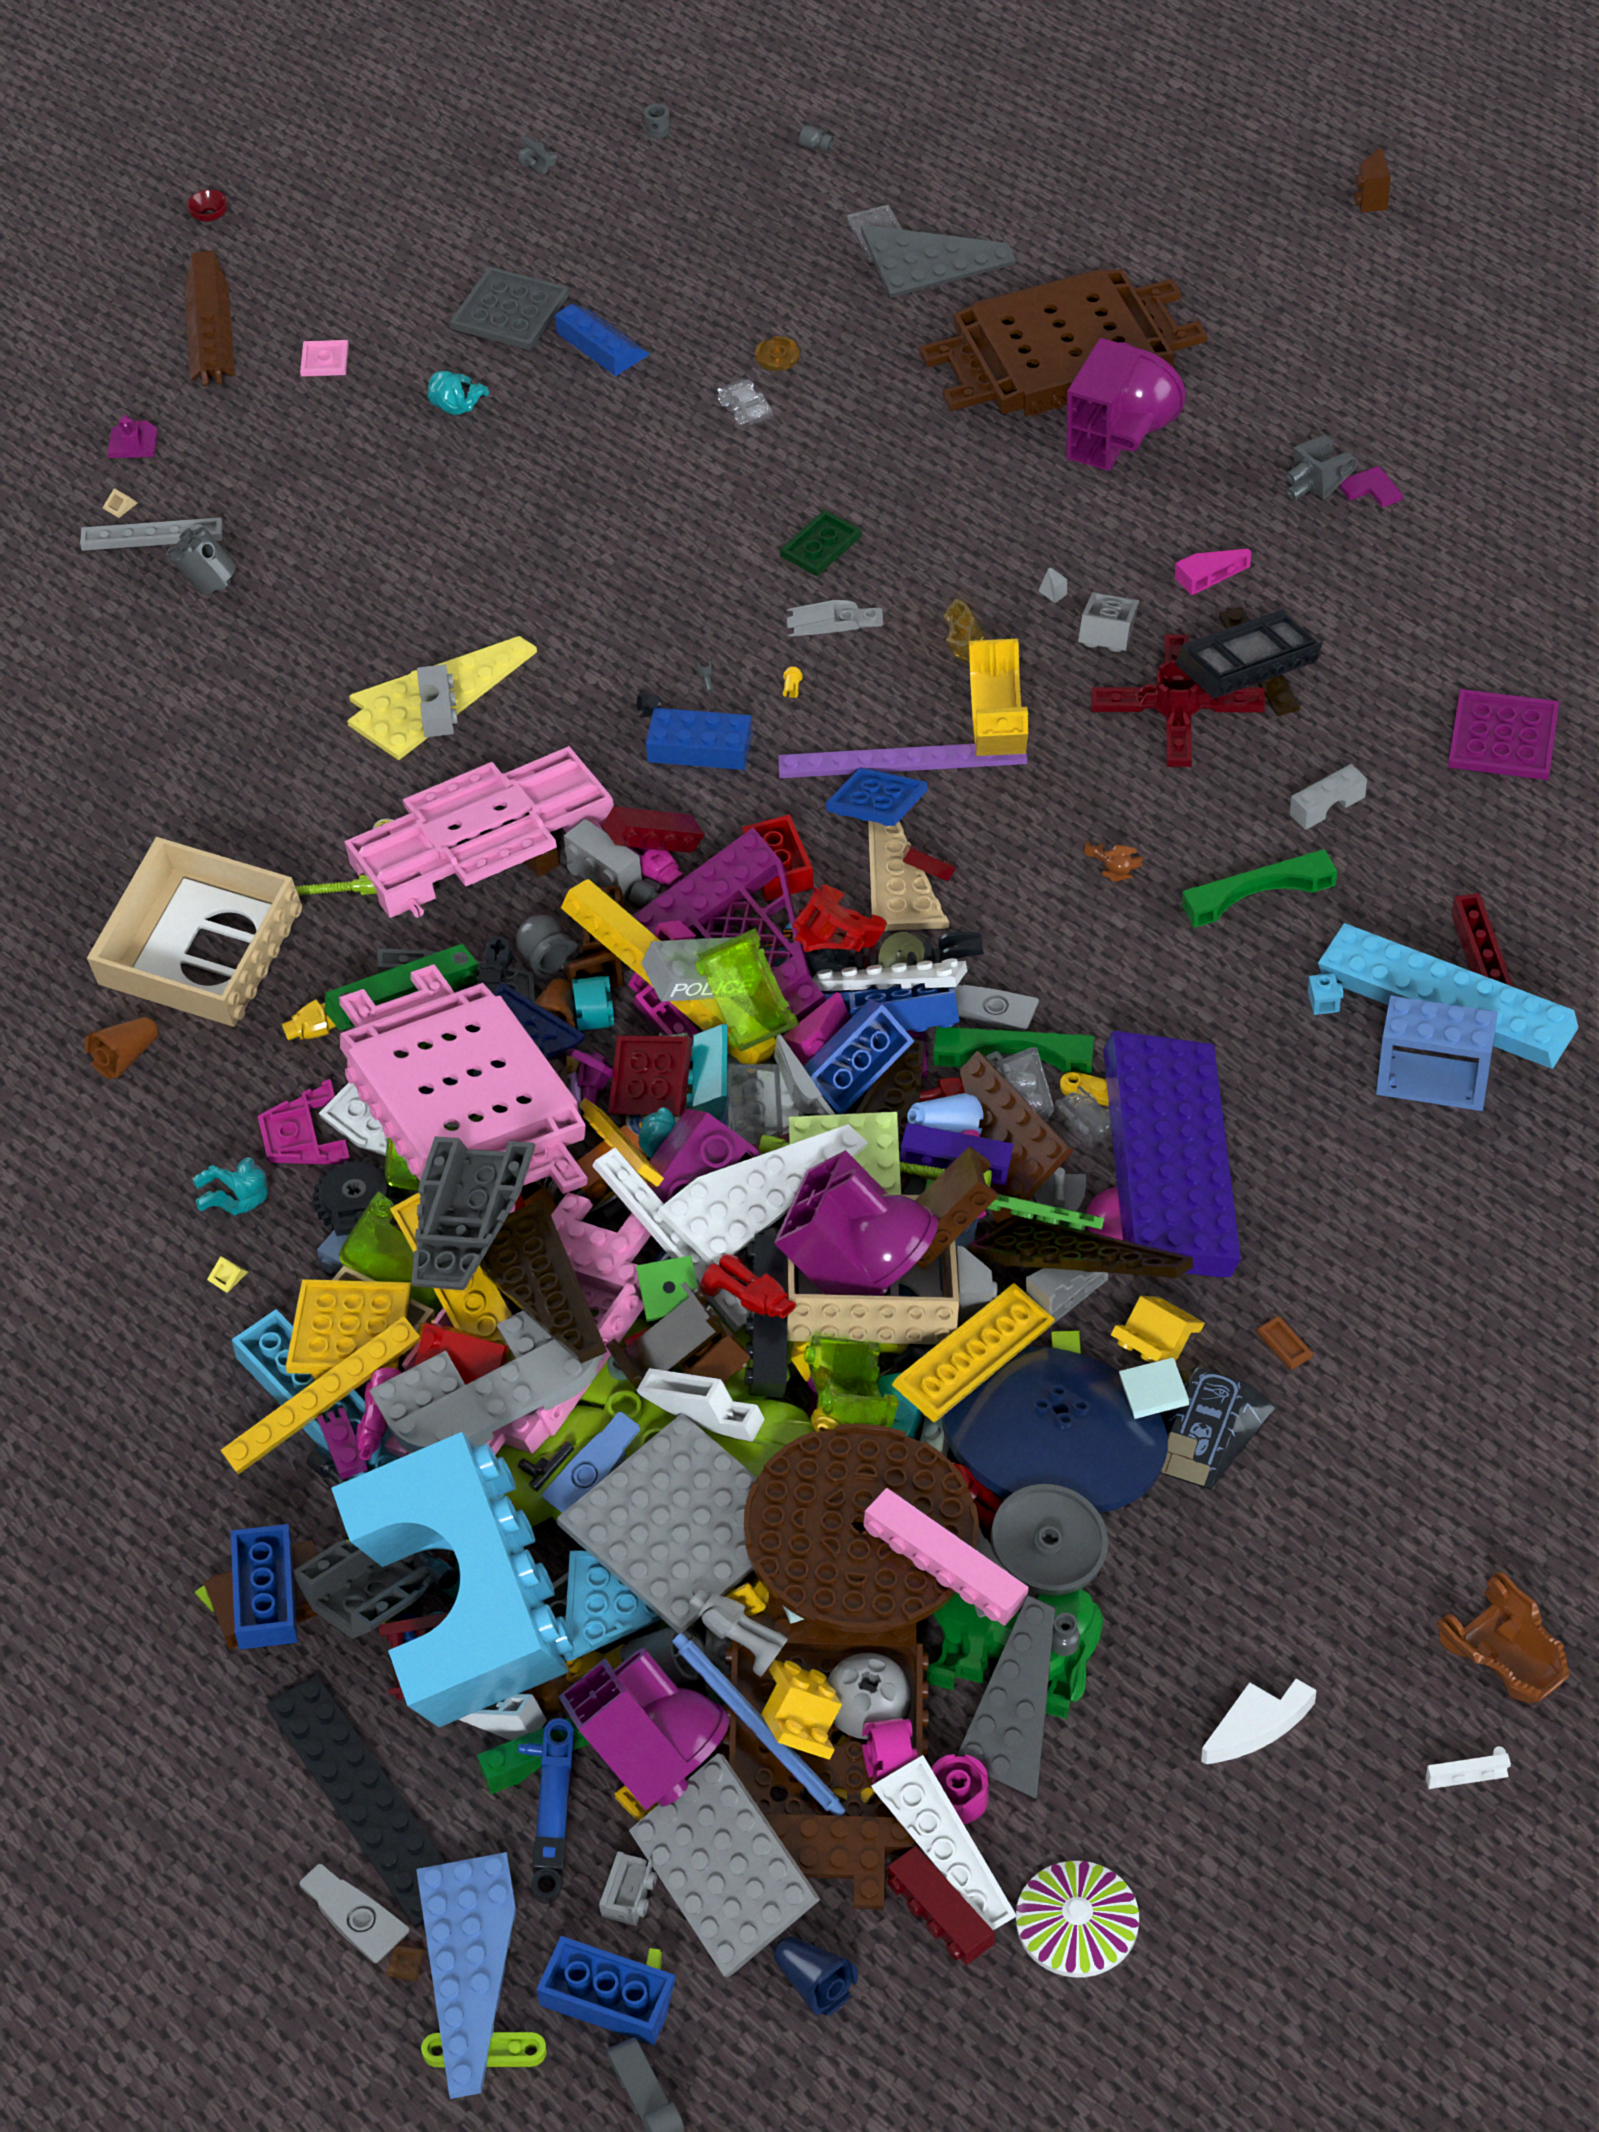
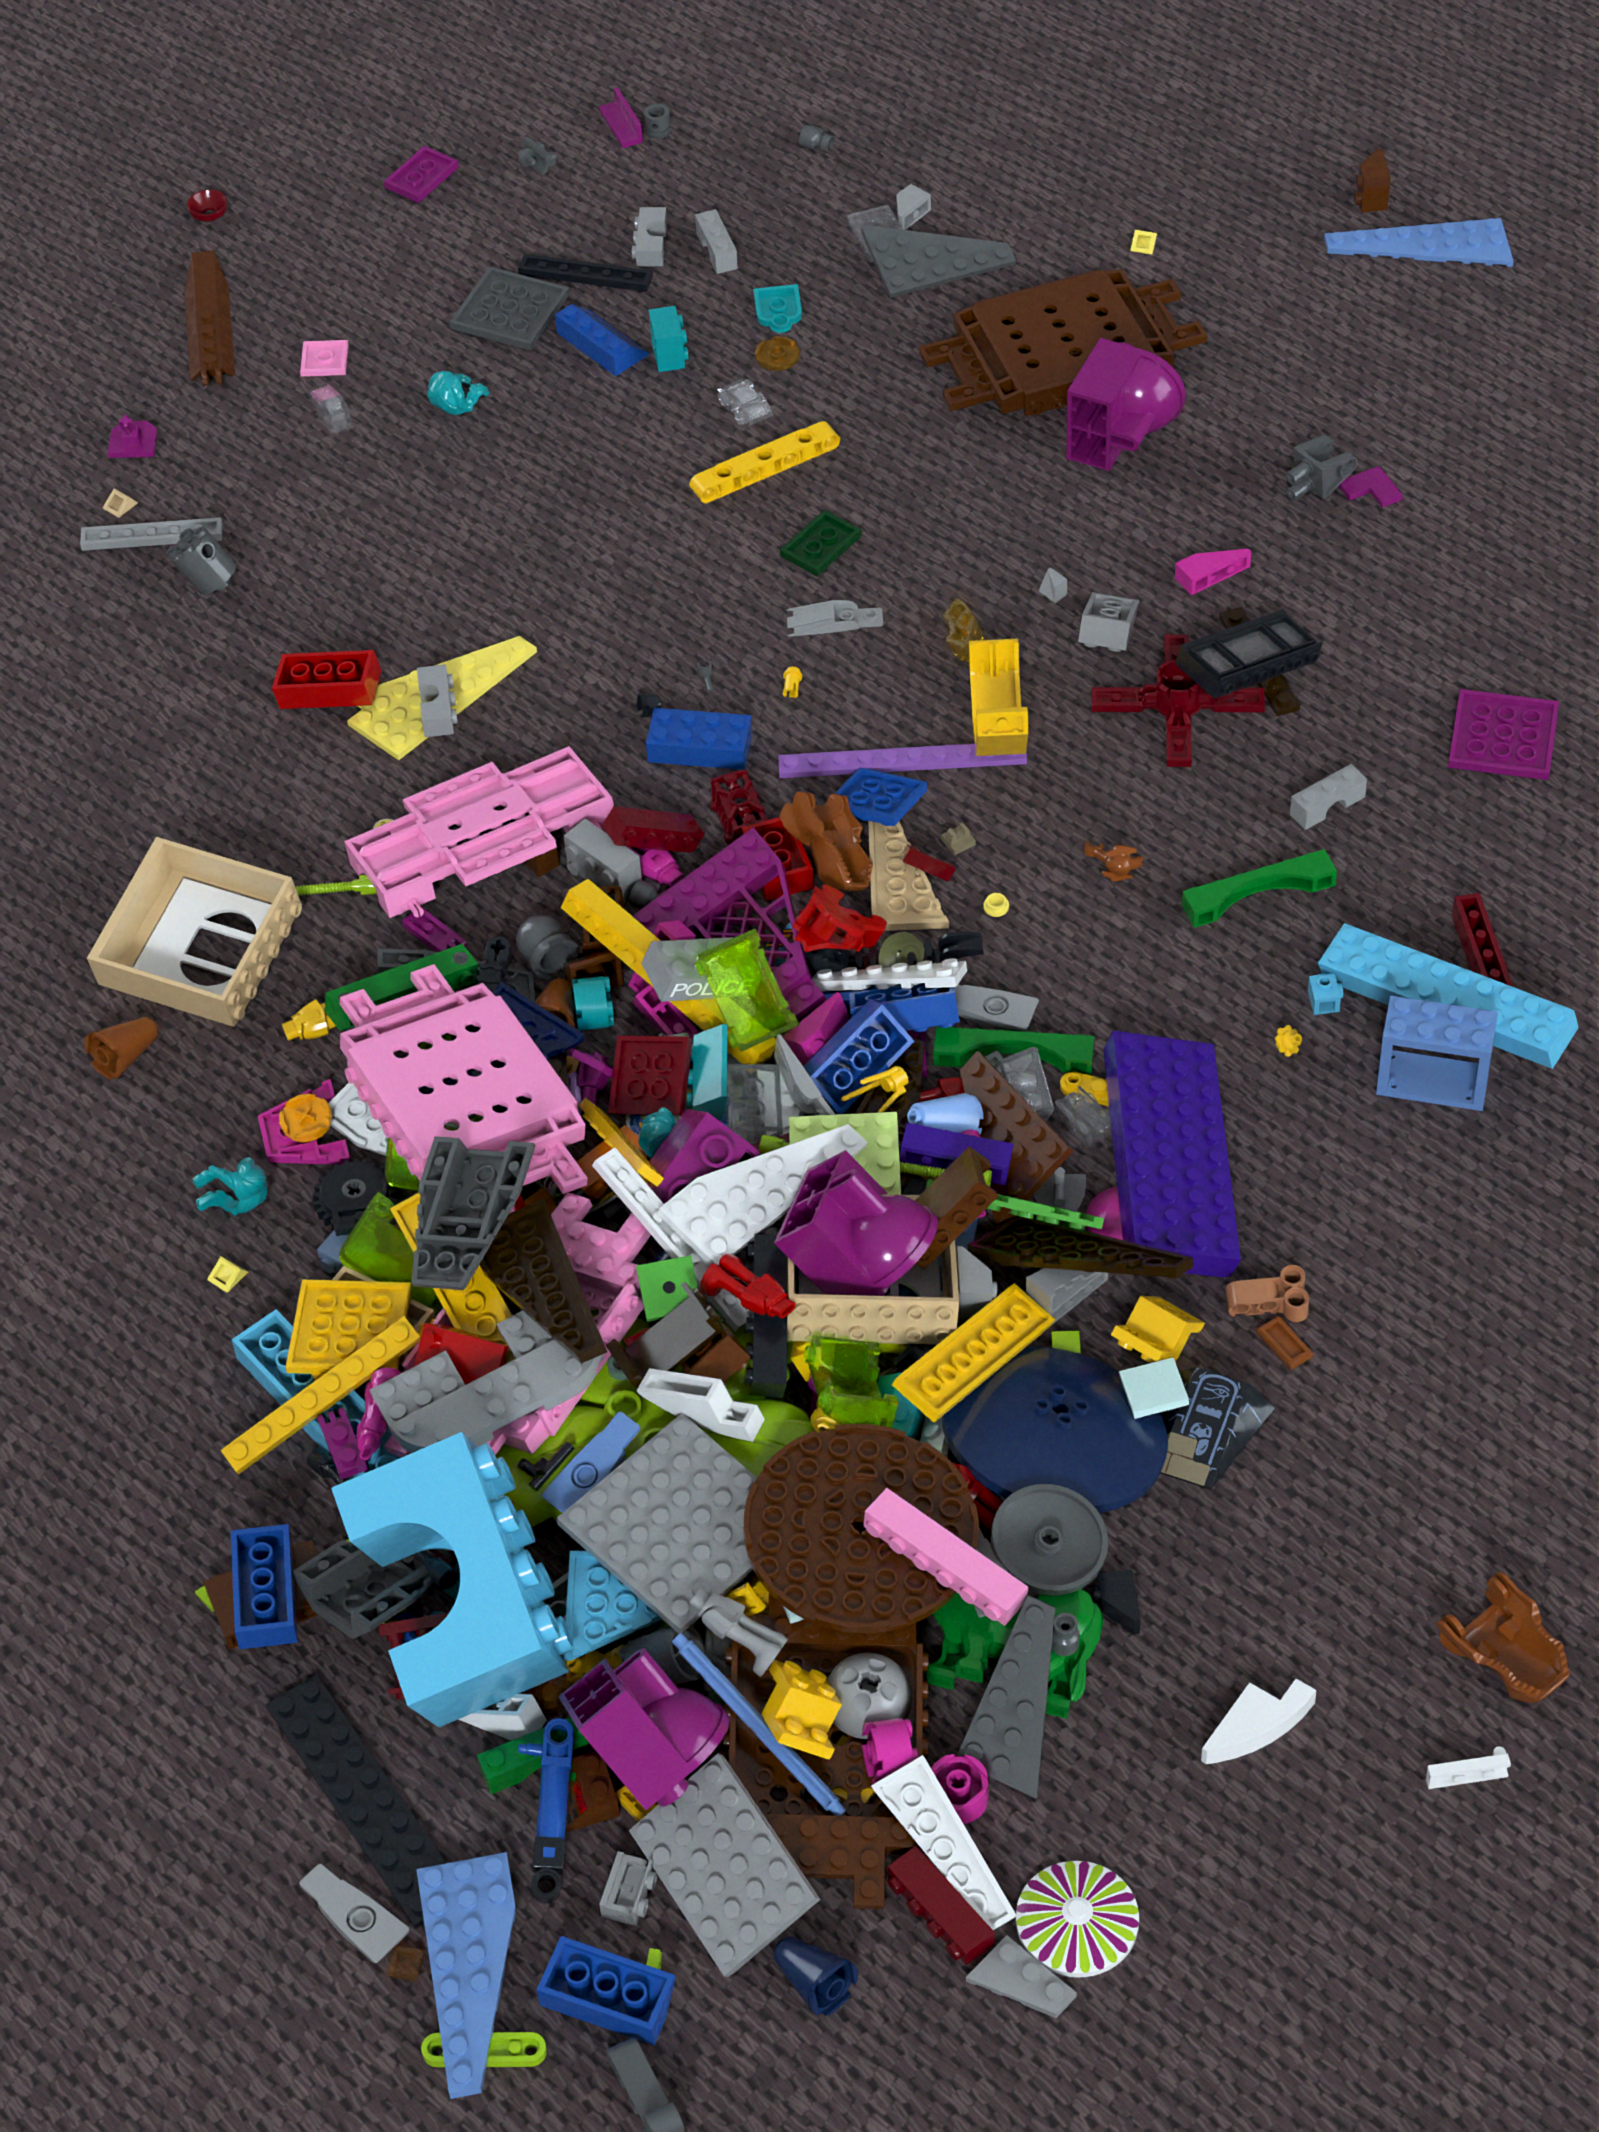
(305, 1118): none -> light orange tile
(326, 679): none -> red brick
(331, 408): none -> clear slope
(421, 174): none -> magenta plate
(432, 932): none -> magenta hinge
(585, 272): none -> black plate
(590, 1792): none -> reddish brown slope
(622, 120): none -> magenta panel
(649, 240): none -> light grey arch
(668, 338): none -> teal brick
(715, 236): none -> light grey arch
(727, 809): none -> dark red piece
(764, 461): none -> yellow beam
(778, 307): none -> teal plate
(833, 839): none -> dark orange animal
(890, 1080): none -> yellow plant
(912, 205): none -> light grey slope
(958, 839): none -> dark tan tile
(996, 905): none -> light yellow plate
(1018, 1975): none -> light grey wing
(1118, 1598): none -> black slope
(1143, 242): none -> light yellow slope
(1271, 1295): none -> nougat piece
(1288, 1040): none -> yellow plant
(1455, 241): none -> medium blue wing

